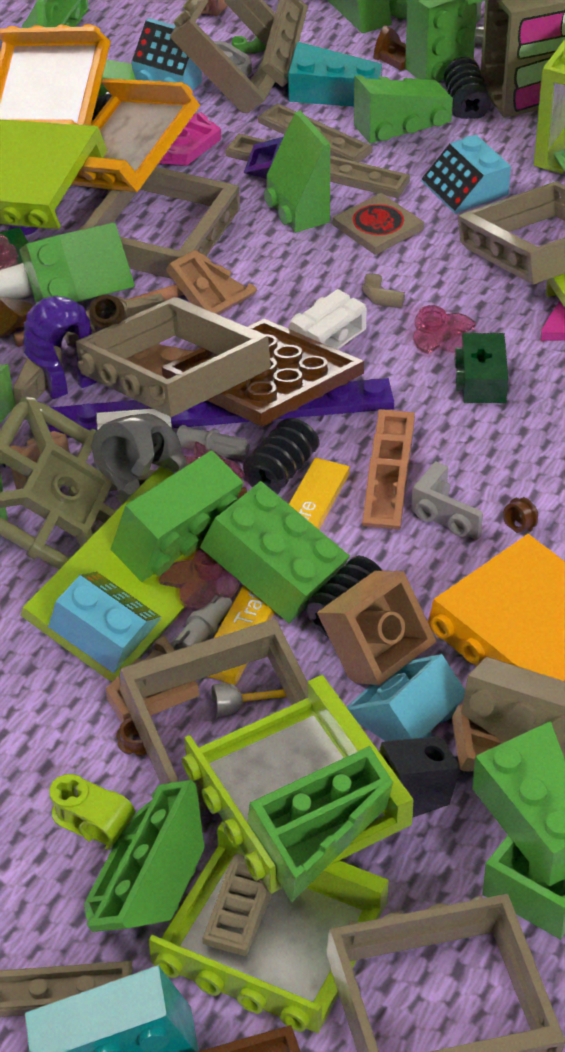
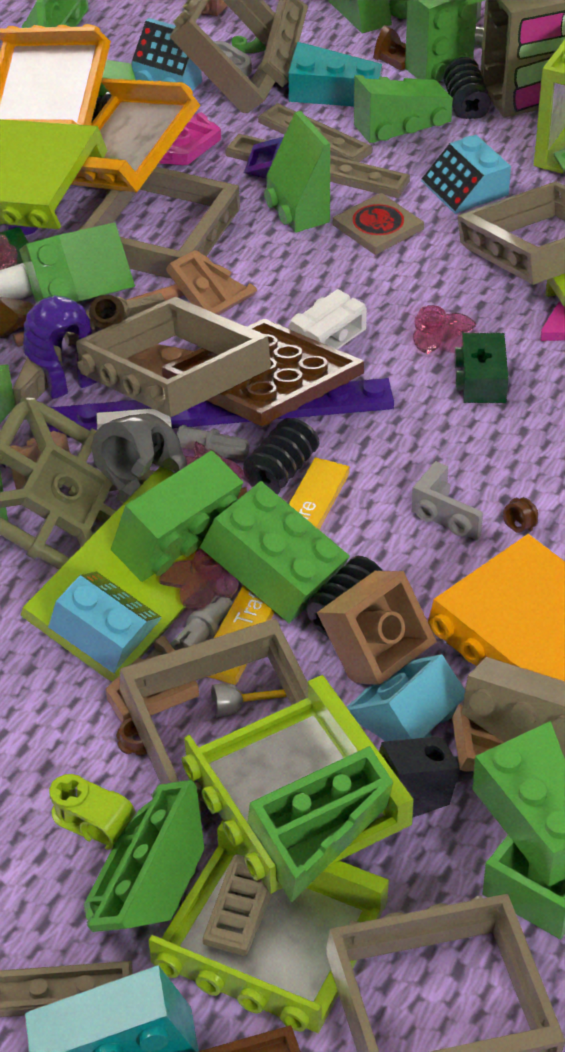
(380, 296): dark tan arm -> none
(388, 469): nougat slope -> none

